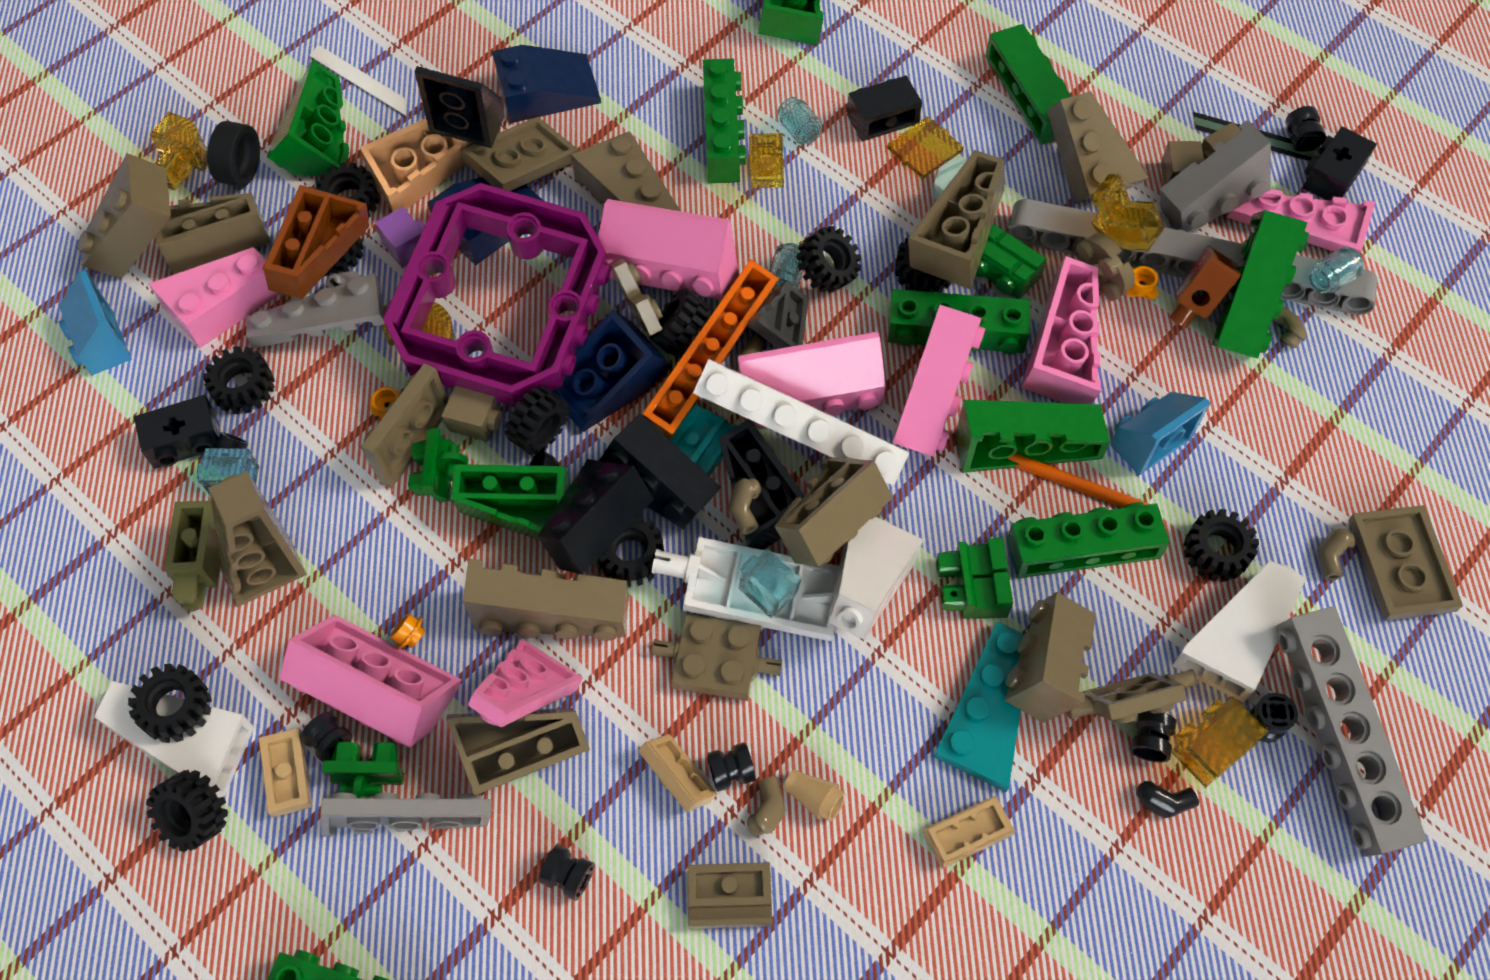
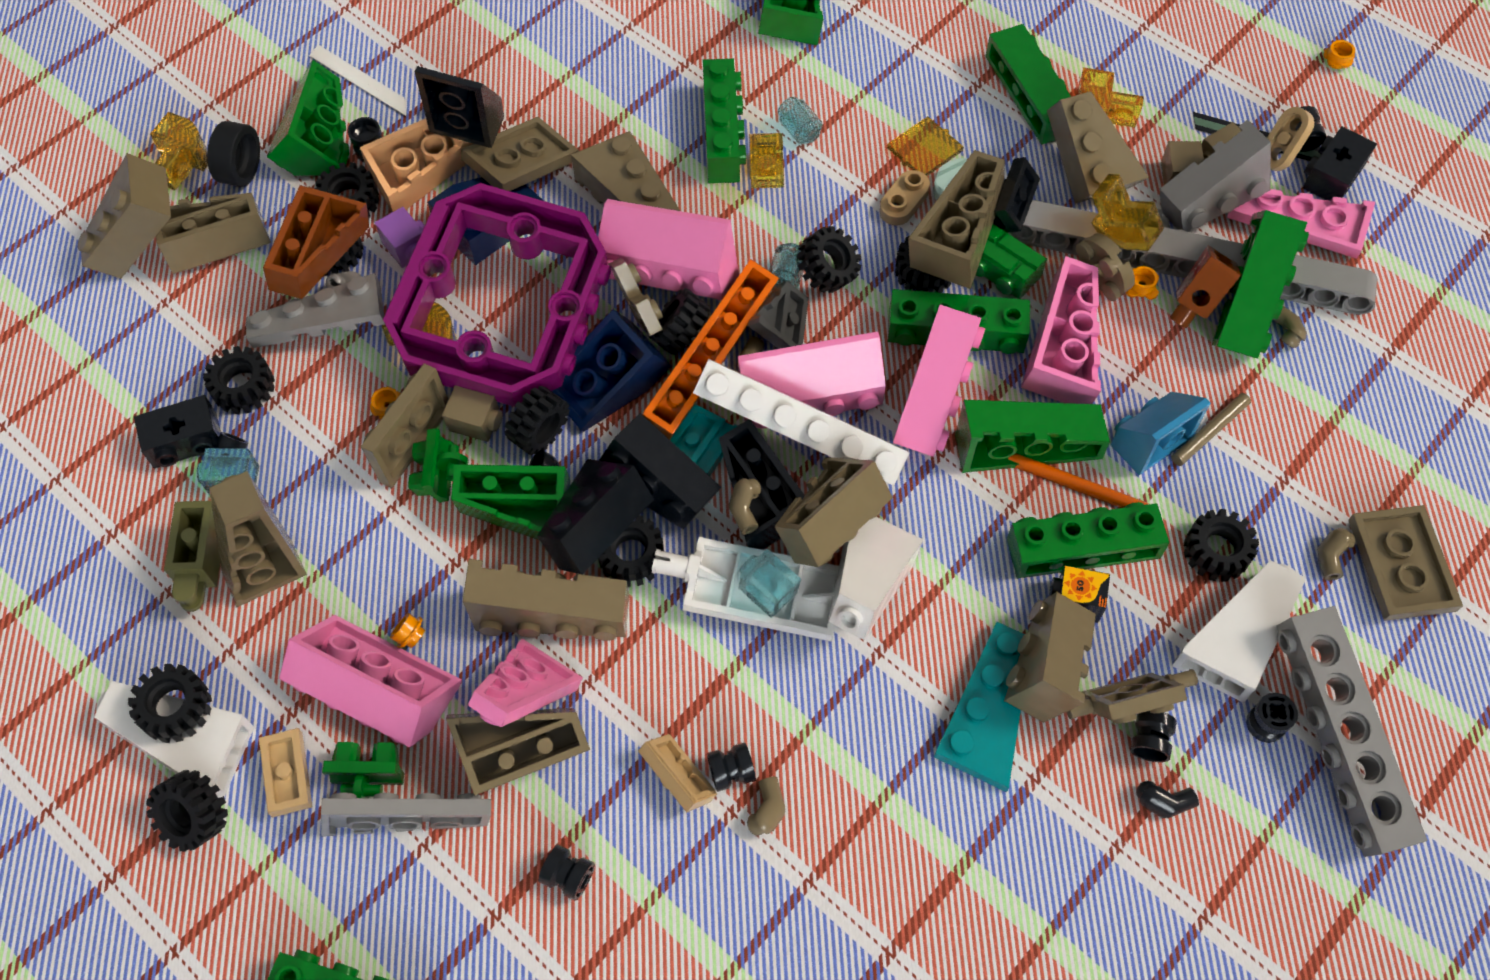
(91, 327): dark azure slope -> none
(215, 294): bright pink wedge -> none
(324, 734): black wheel -> none
(362, 132): none -> black wheel
(543, 81): dark blue slope -> none
(716, 657): dark tan plate -> none
(729, 895): dark tan plate -> none
(815, 794): tan cone -> none
(884, 108): black brick -> none
(909, 192): none -> tan plate
(968, 832): tan plate -> none
(981, 580): green hips -> none
(1016, 196): none -> black panel
(1084, 587): none -> brick
(1120, 107): none -> clear yellow brick
(1213, 427): none -> dark tan bar
(1218, 740): clear yellow brick -> none
(1287, 139): none -> tan plate
(1336, 270): clear light blue brick -> none
(1340, 54): none -> light orange plate

